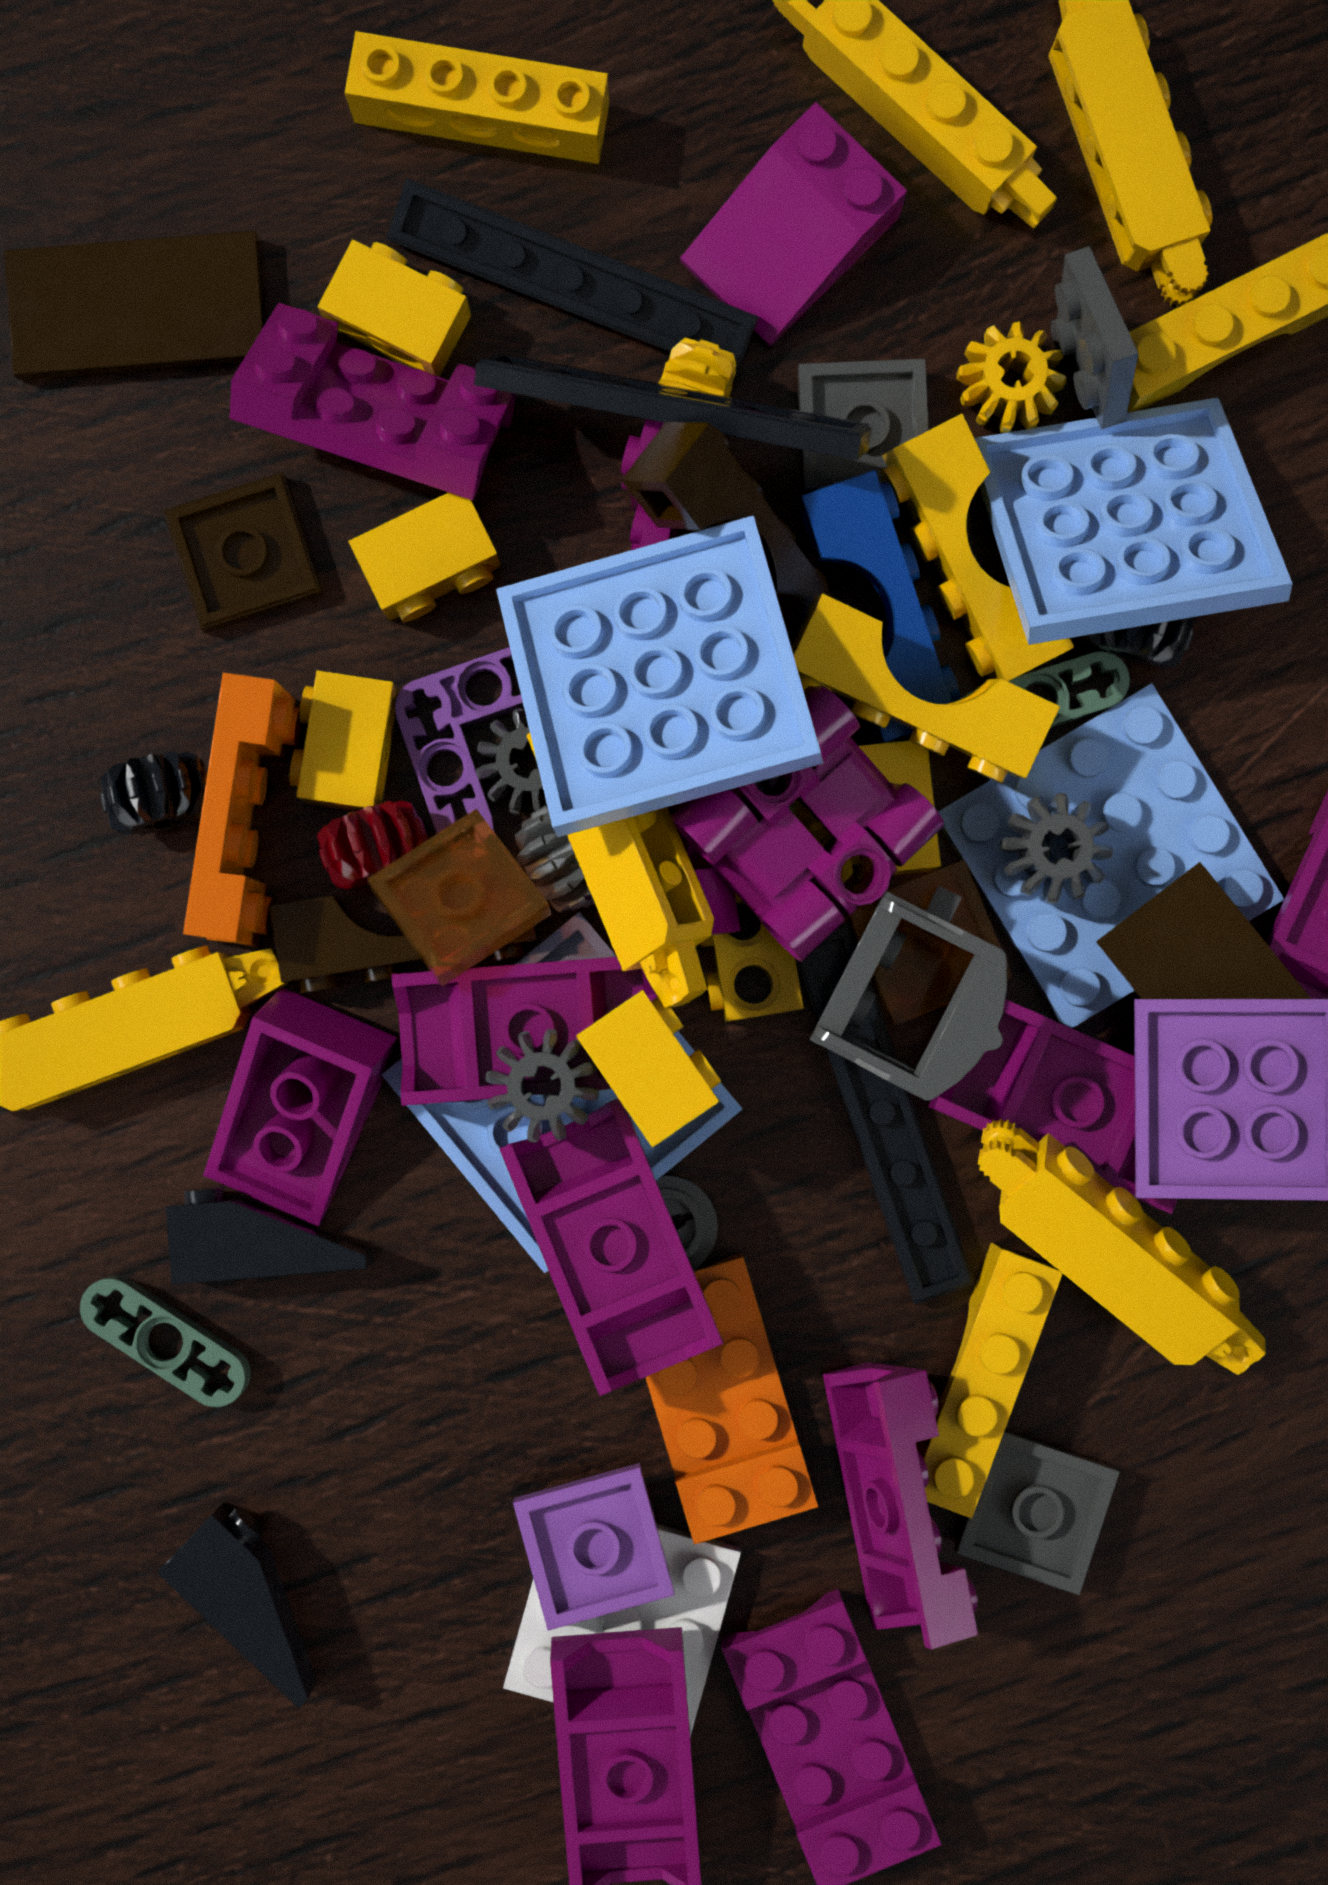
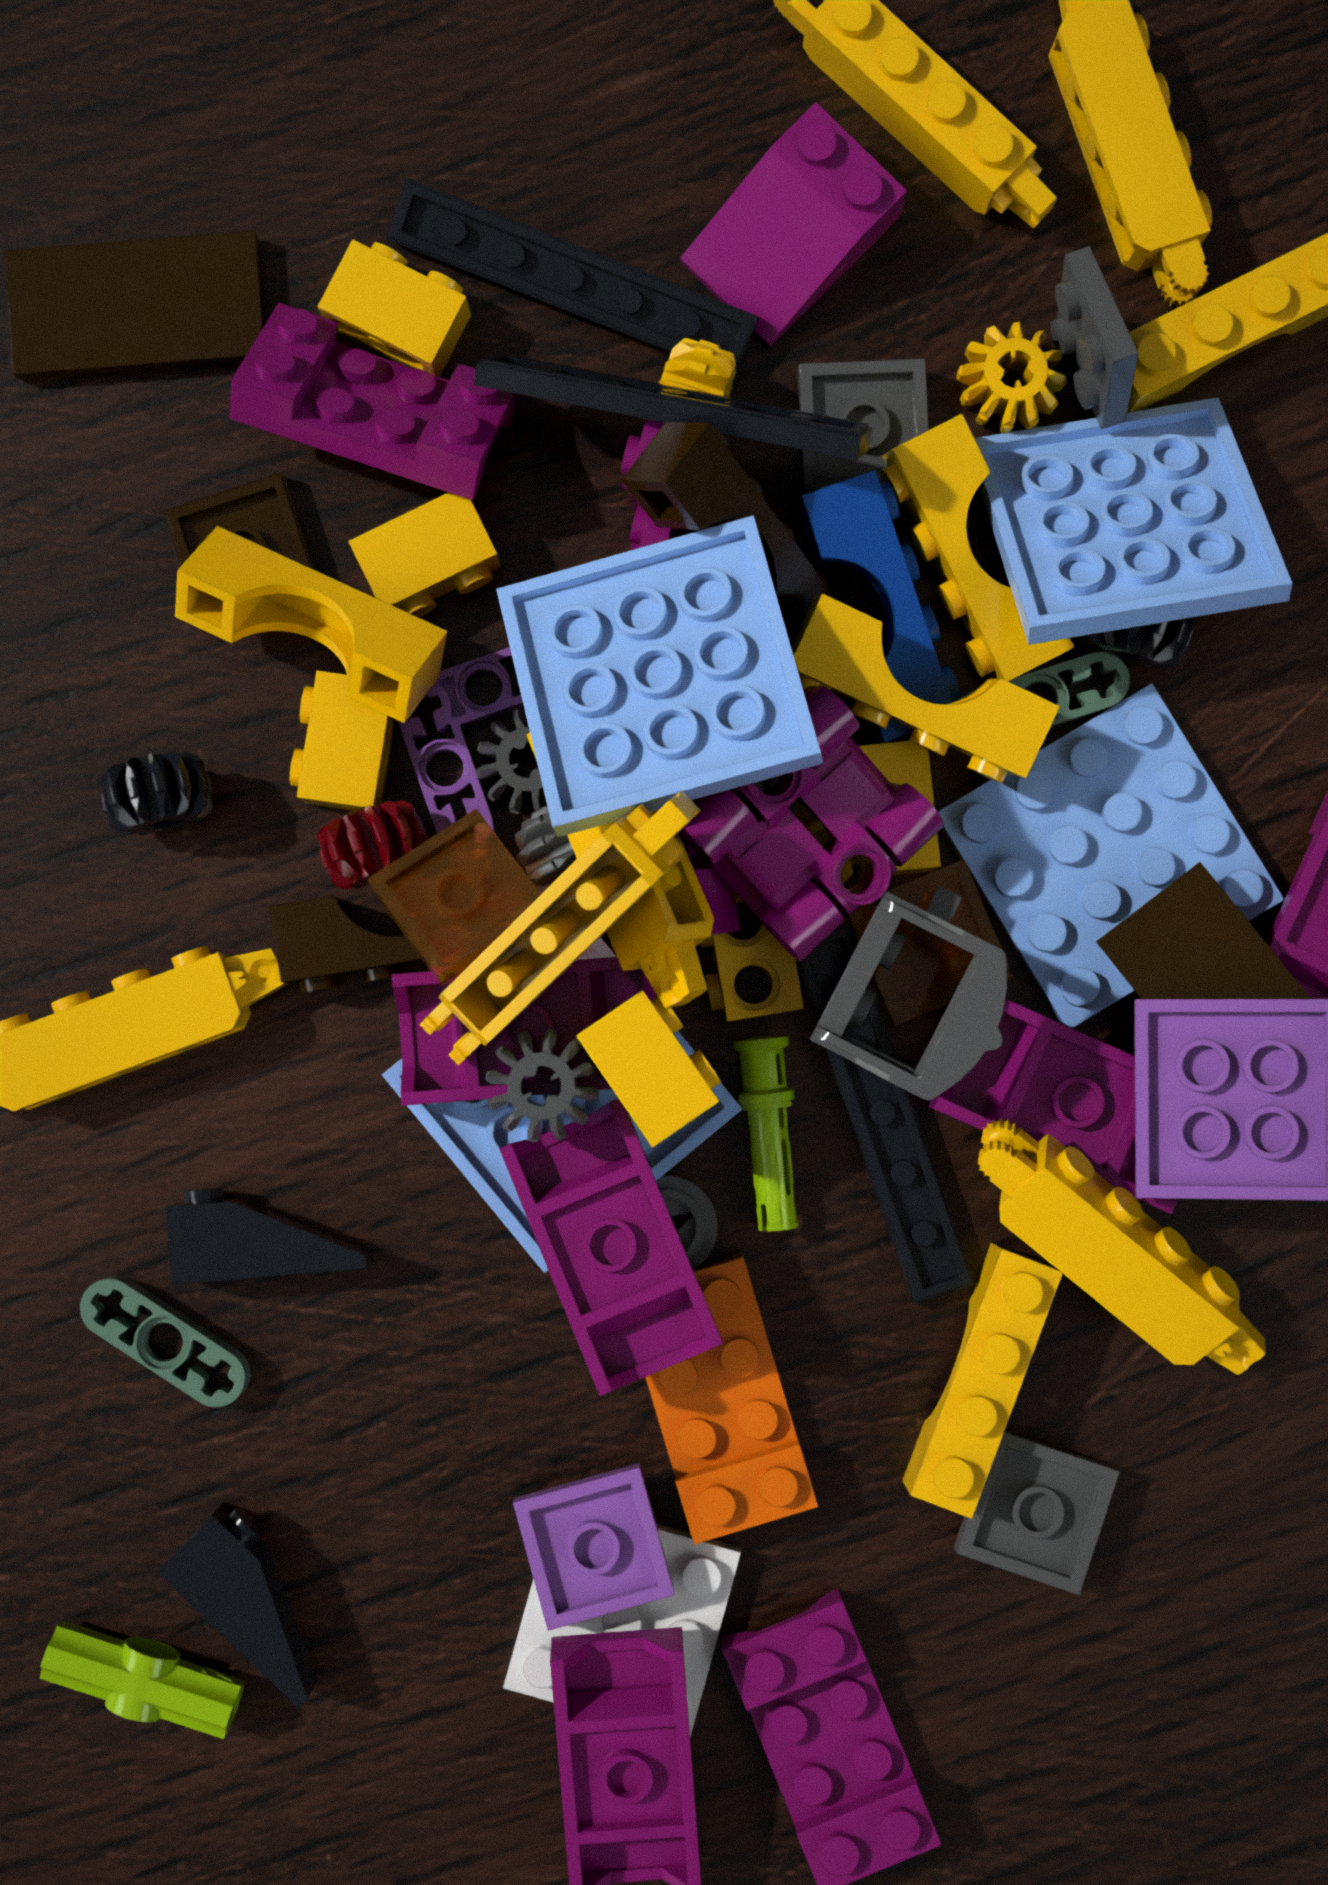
(142, 1679): none -> lime piece
(247, 589): none -> yellow arch
(251, 722): orange piece -> none
(298, 1104): magenta slope -> none
(477, 97): yellow brick -> none
(562, 923): none -> yellow hinge
(766, 1103): none -> lime pin
(876, 1424): magenta piece -> none
(1047, 826): dark grey gear -> none

